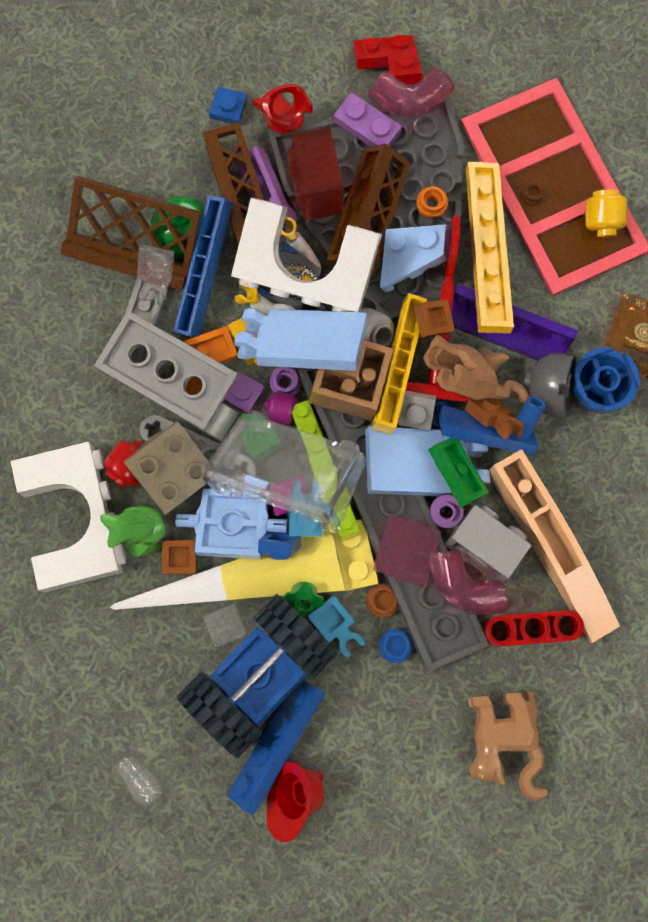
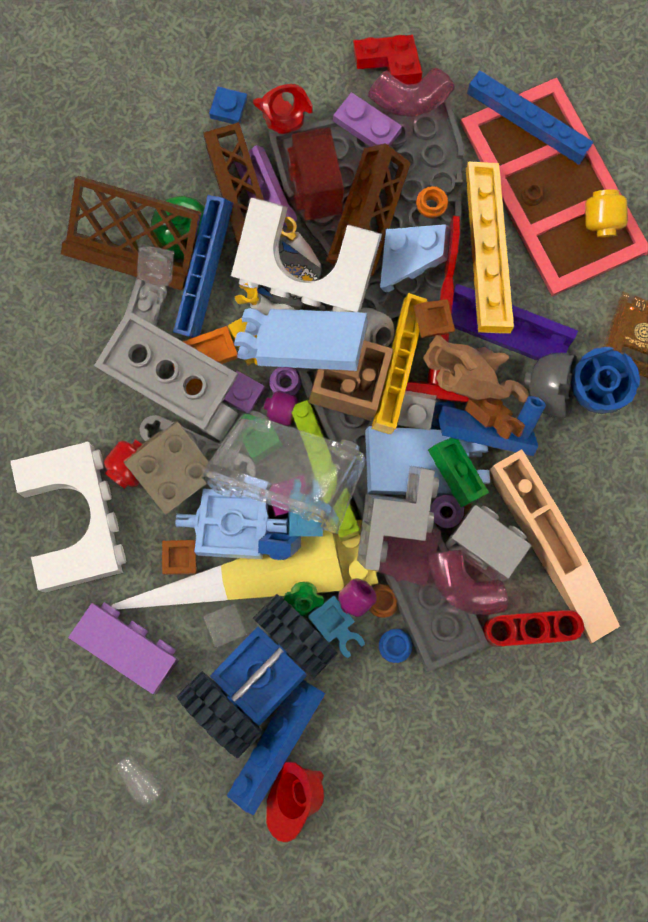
(125, 647): none -> medium lavender brick
(135, 525): bright green hair -> none
(357, 597): none -> magenta piece
(397, 517): none -> light grey bracket
(507, 734): medium nougat animal -> none
(529, 117): none -> blue piece

